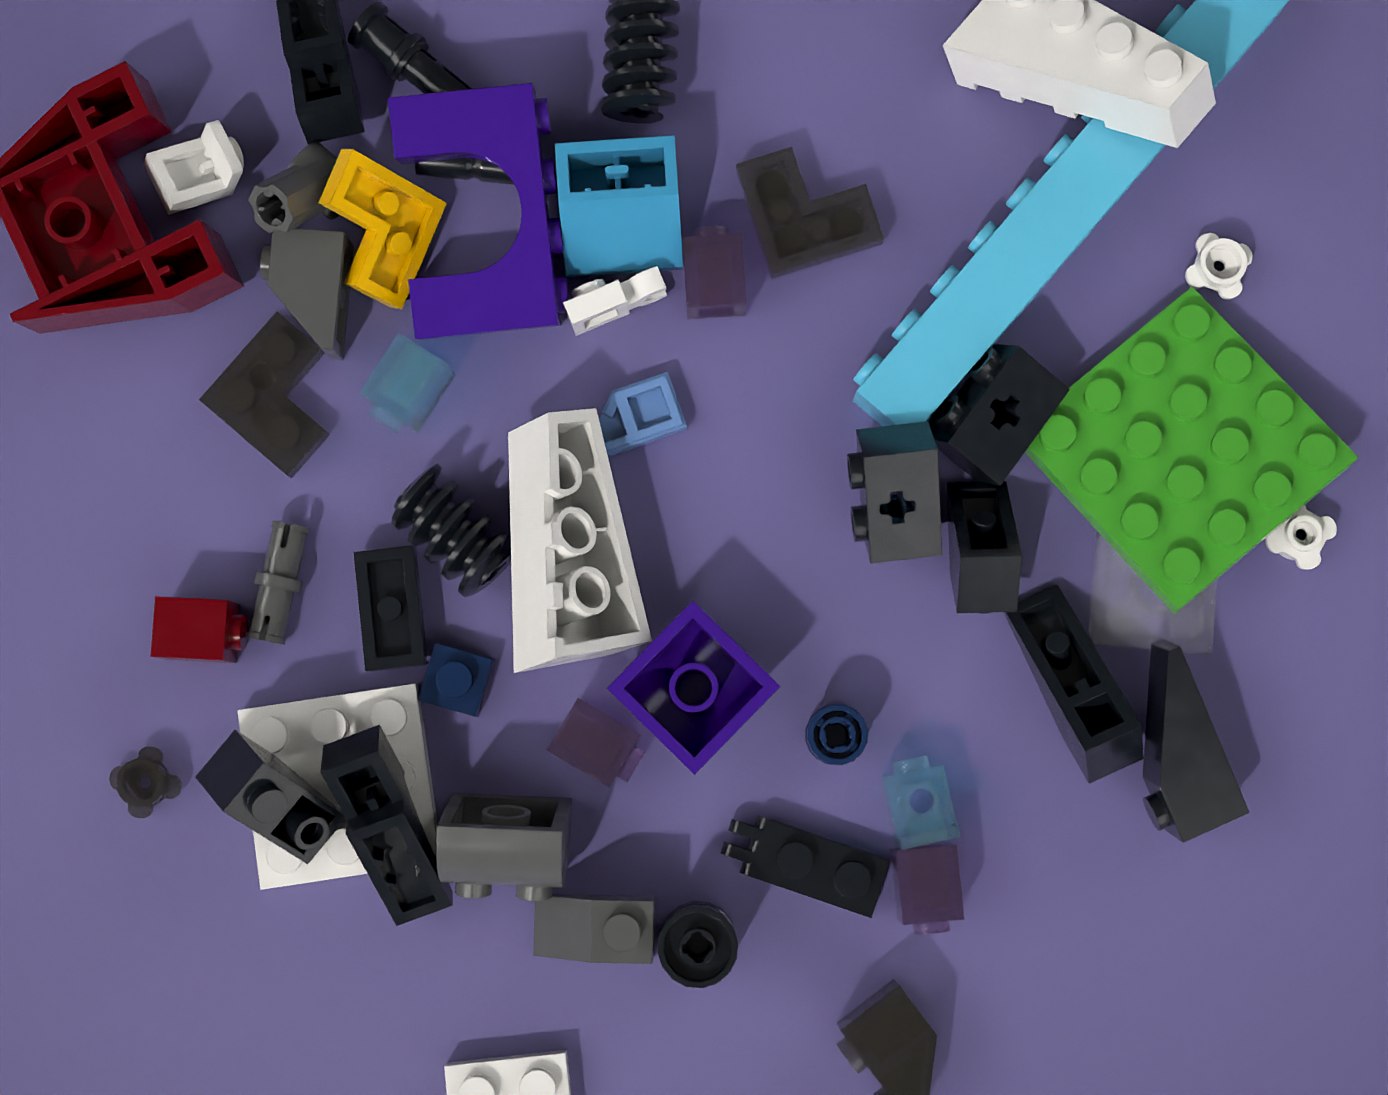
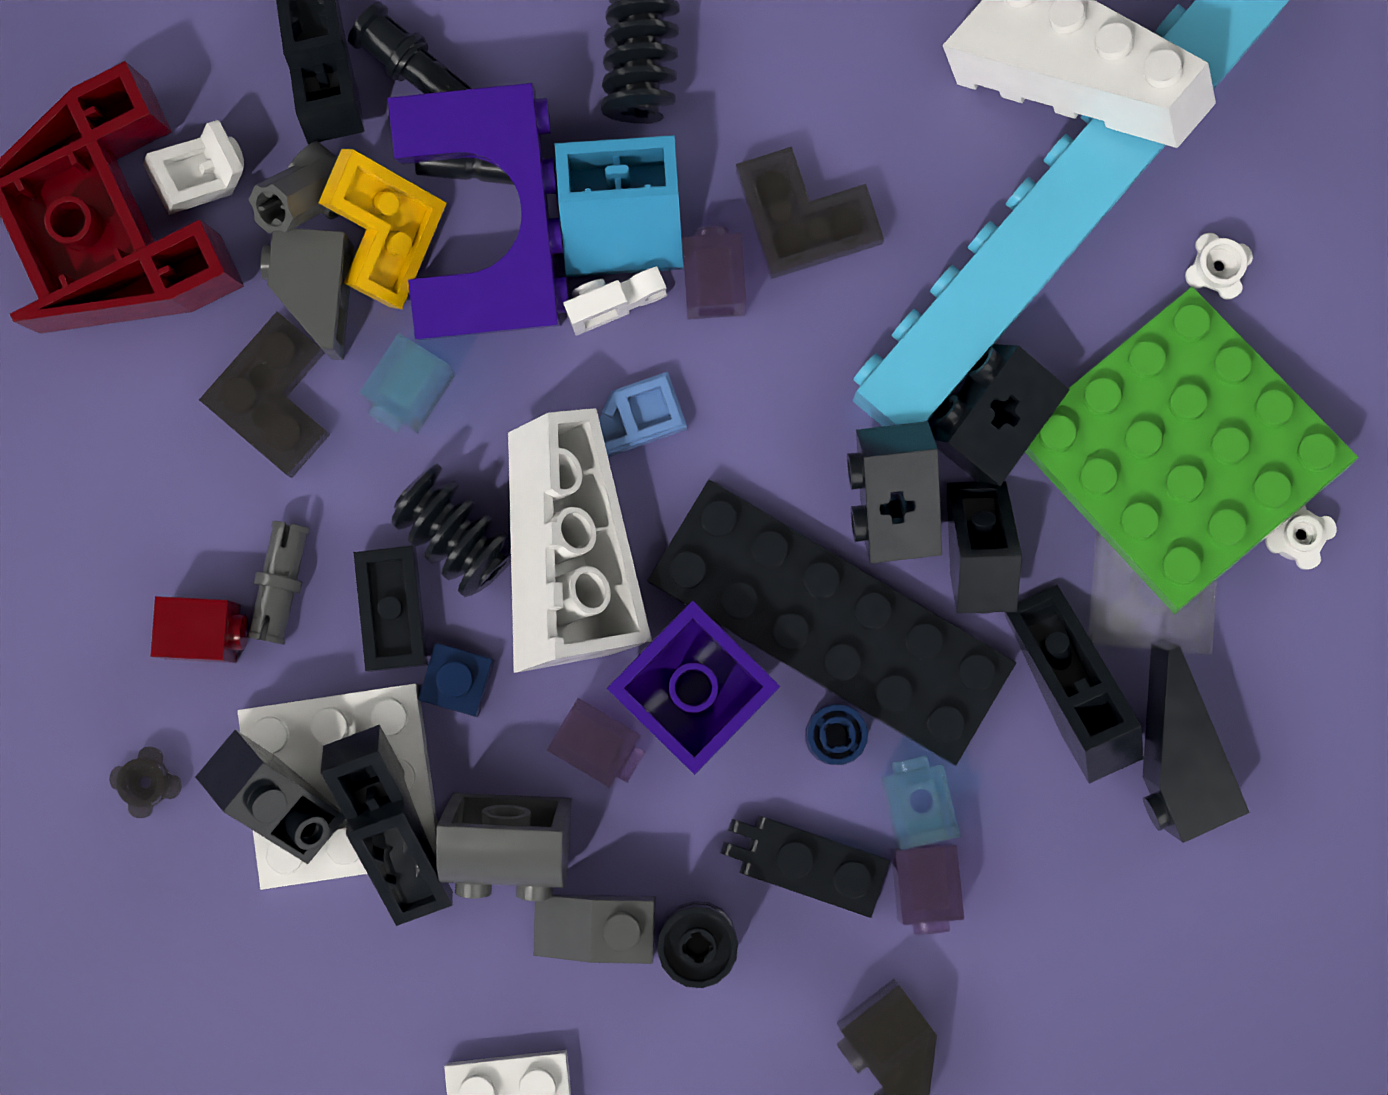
(832, 622): none -> black plate

